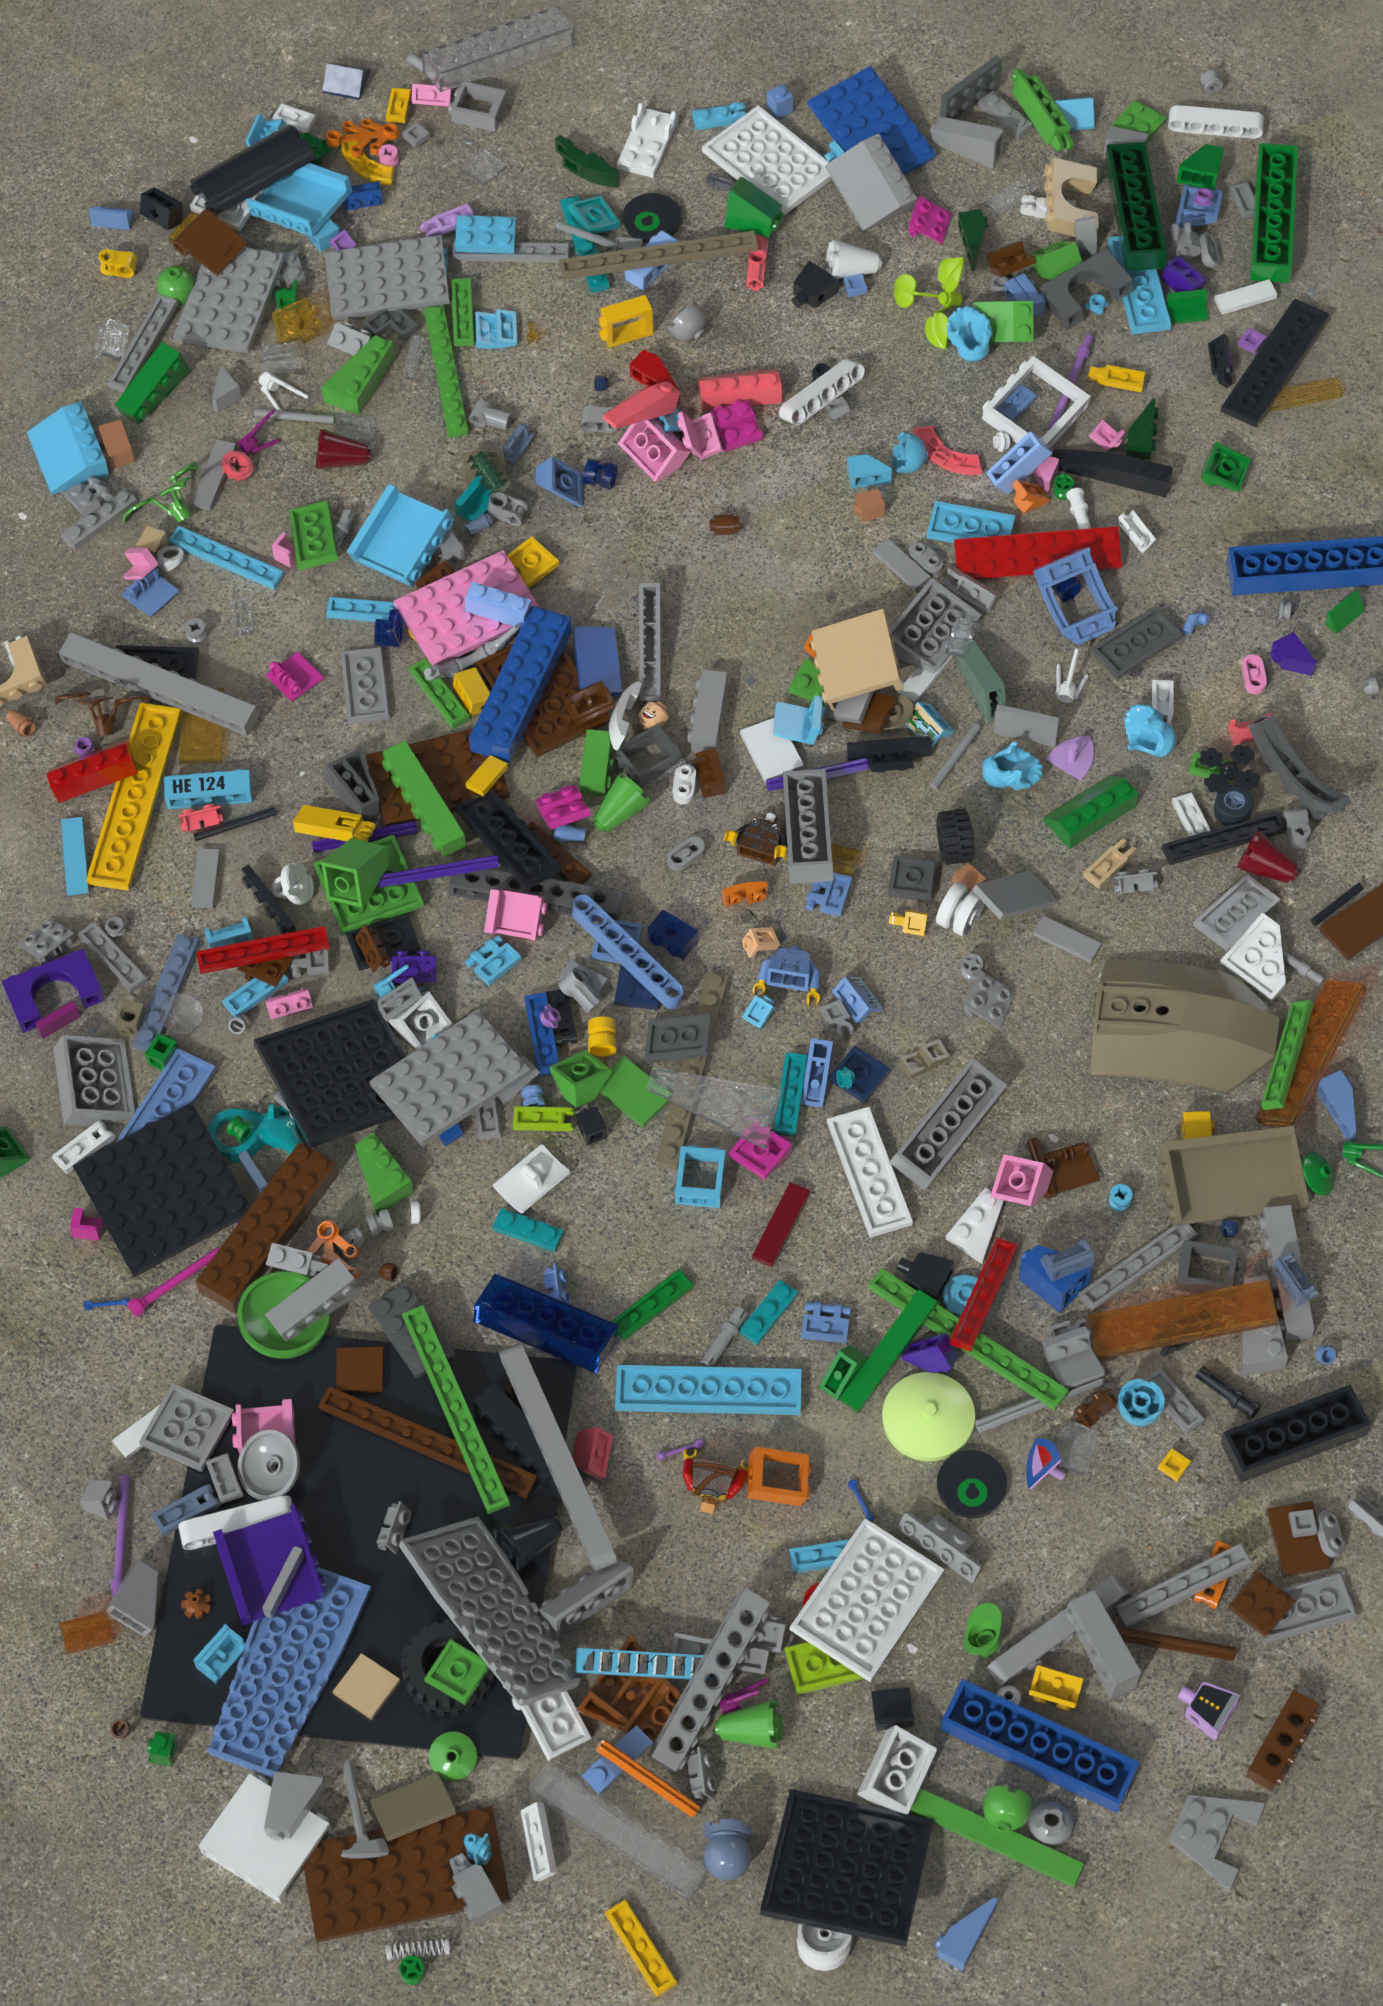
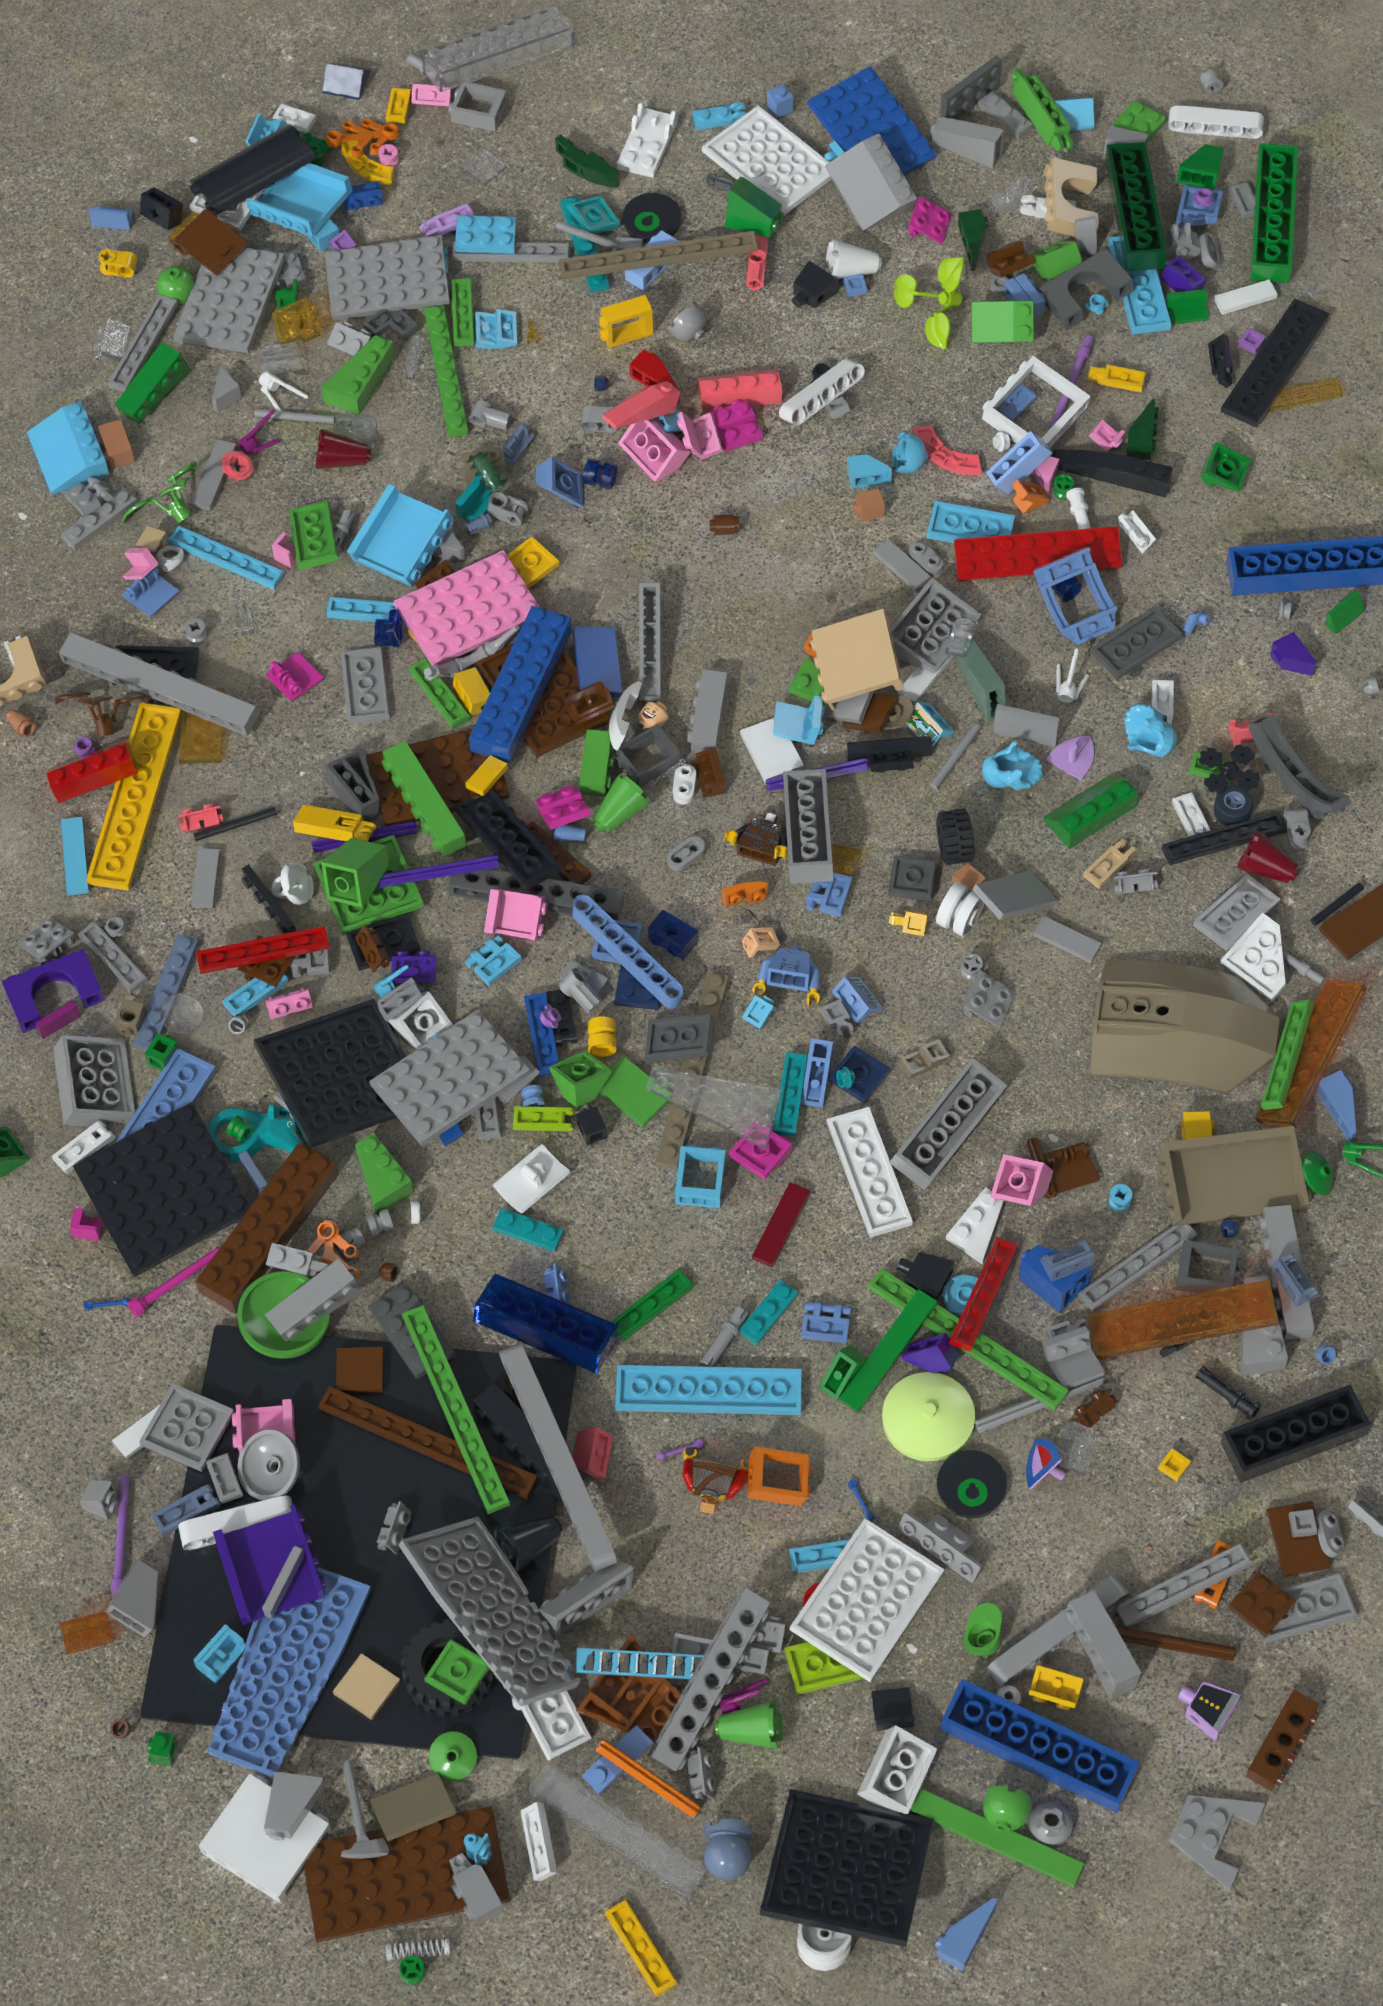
(196, 1604): dark orange plant -> none
(208, 788): medium azure brick -> none
(229, 935): medium azure hinge -> none
(416, 135): light grey plate -> none
(497, 604): light blue brick -> none
(970, 333): medium azure hair -> none
(971, 589): light grey hinge -> none
(1141, 1402): medium azure cylinder -> none
(1176, 1402): light grey tile -> none
(1255, 675): bright pink plate -> none

